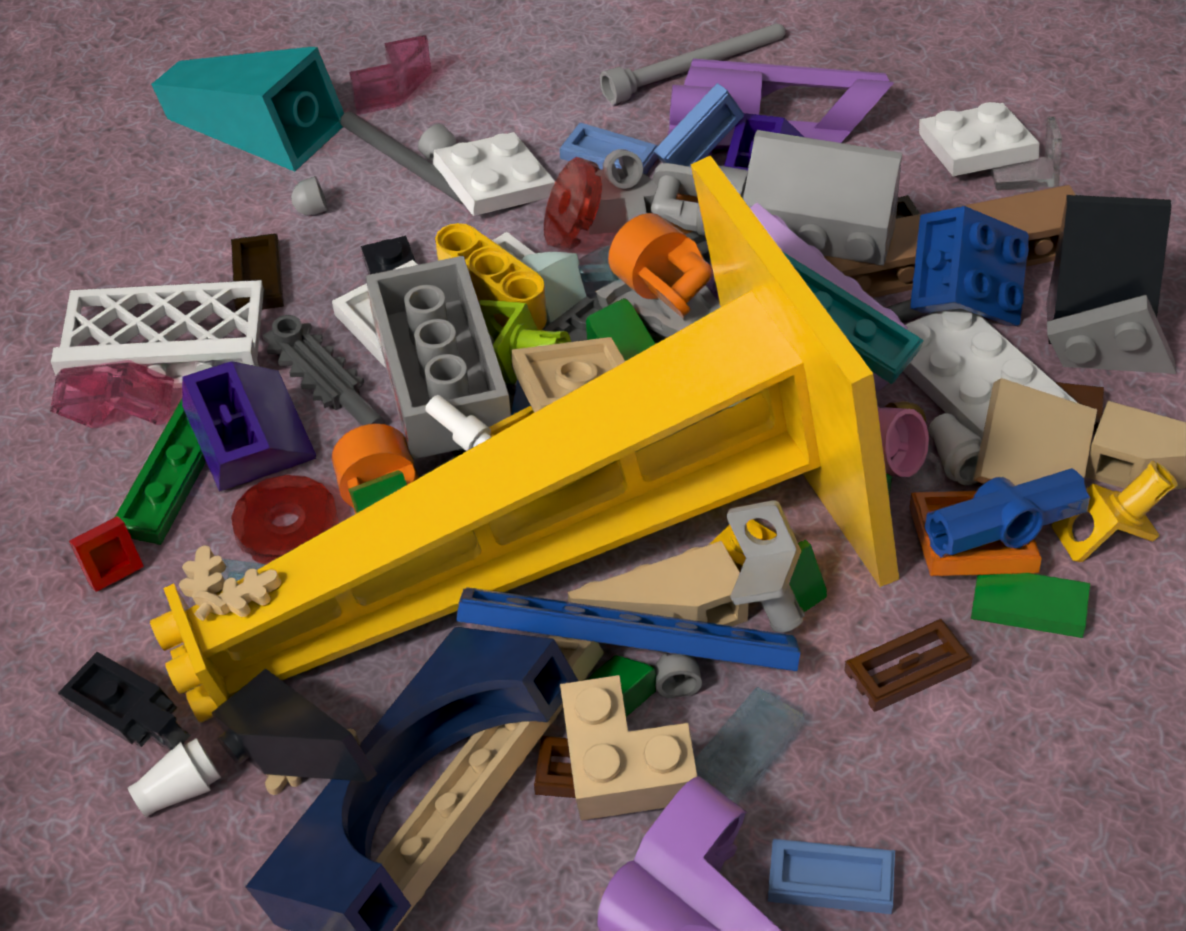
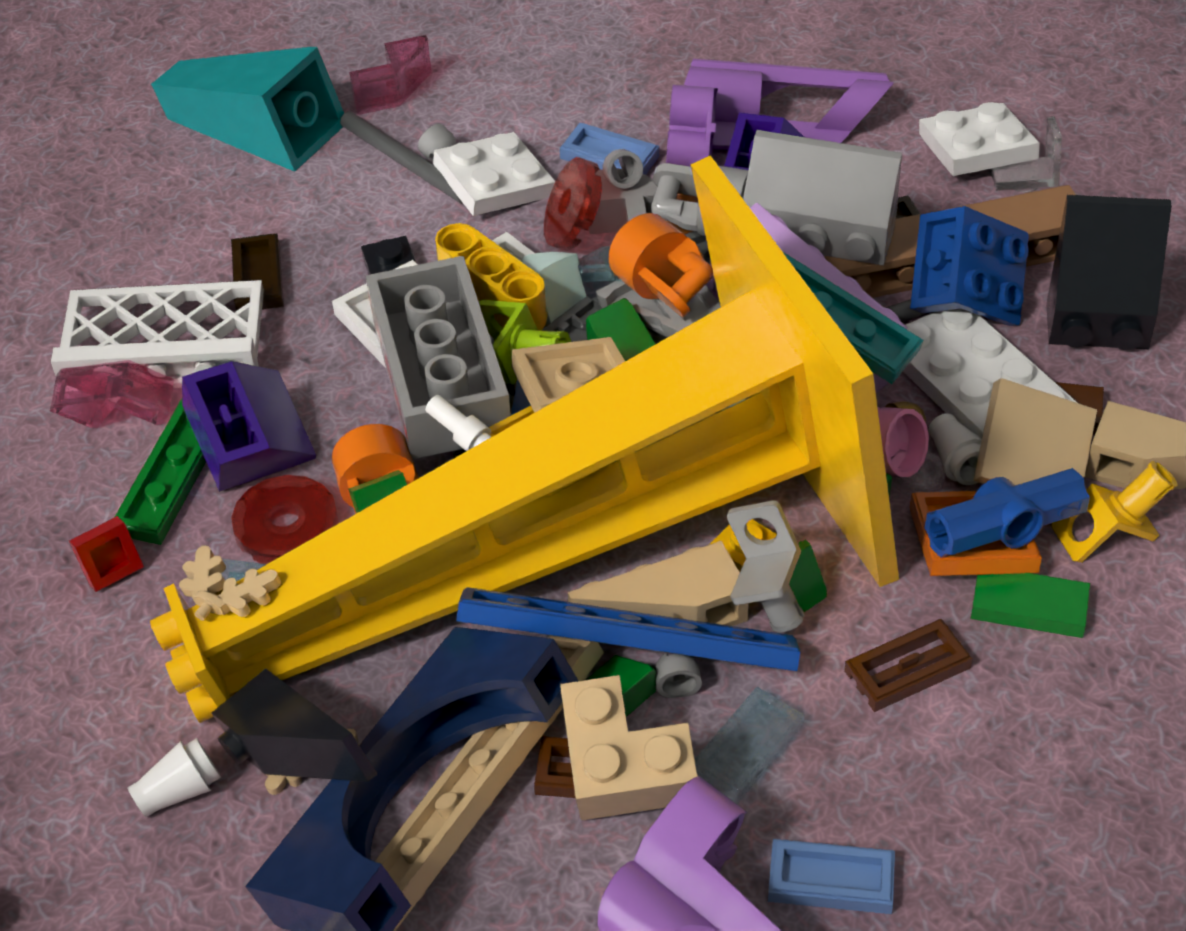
(123, 703): black hinge -> none
(308, 197): light grey hinge -> none
(318, 368): dark grey piece -> none
(619, 83): light grey piece -> none
(701, 129): medium blue tile -> none
(1113, 338): light grey wing -> none

